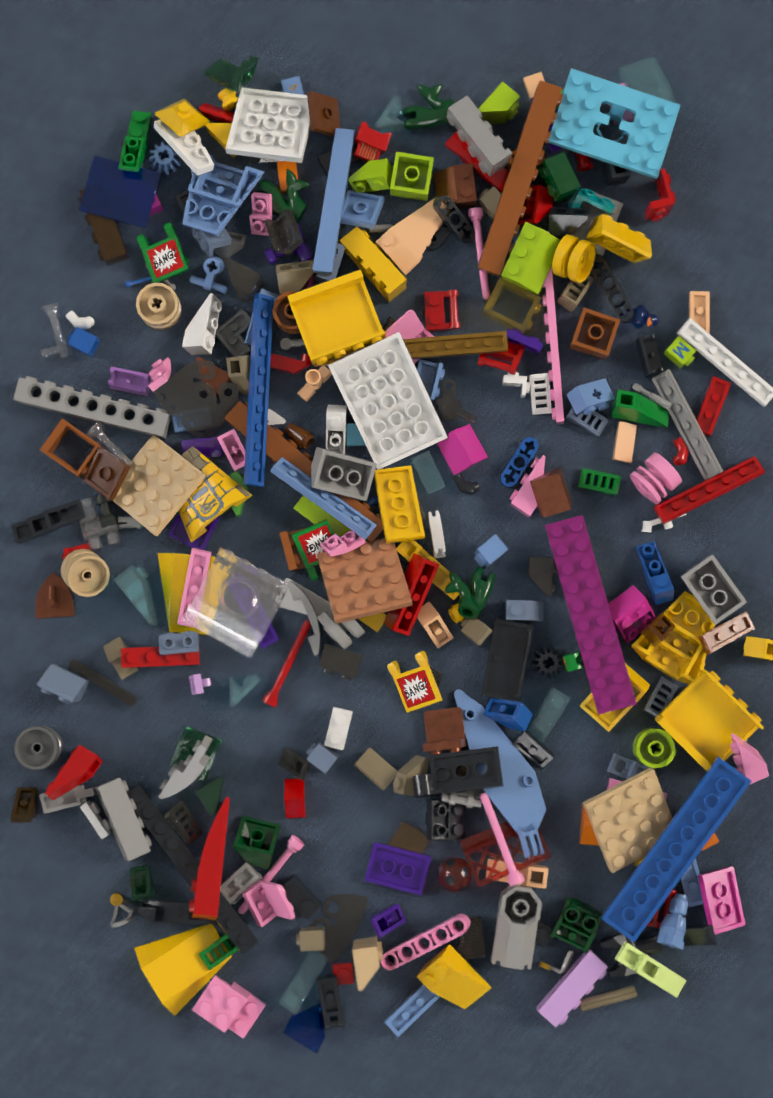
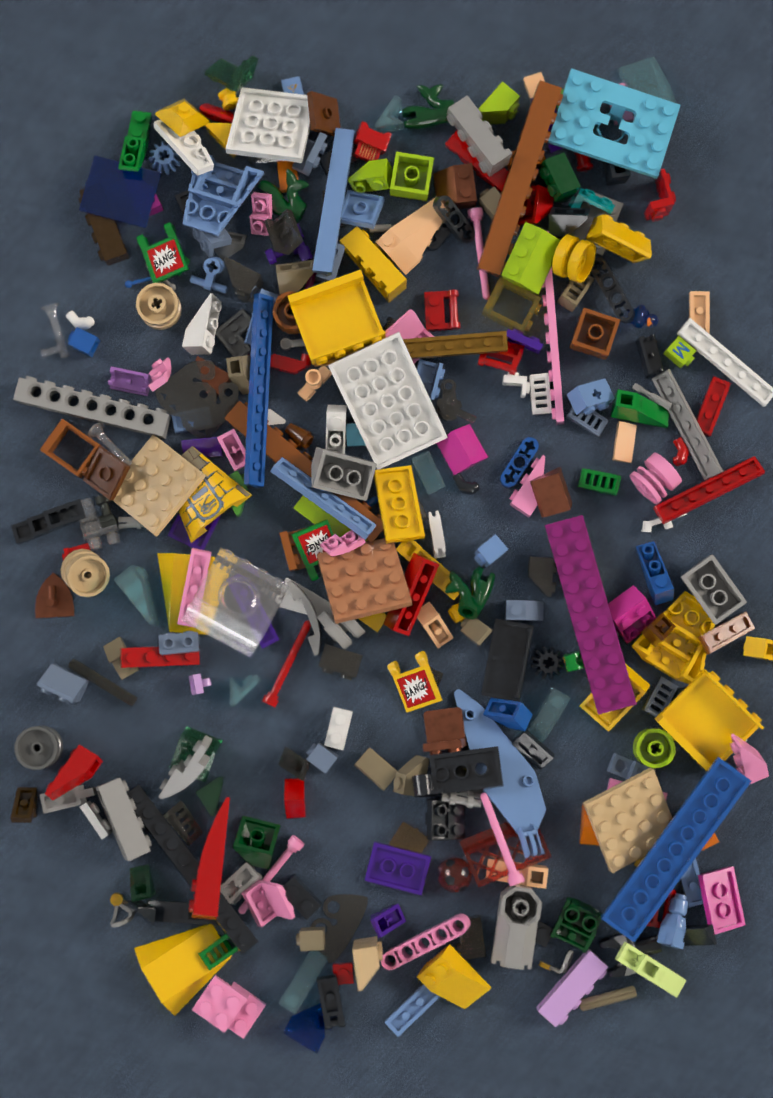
(311, 154): none -> sand blue bracket

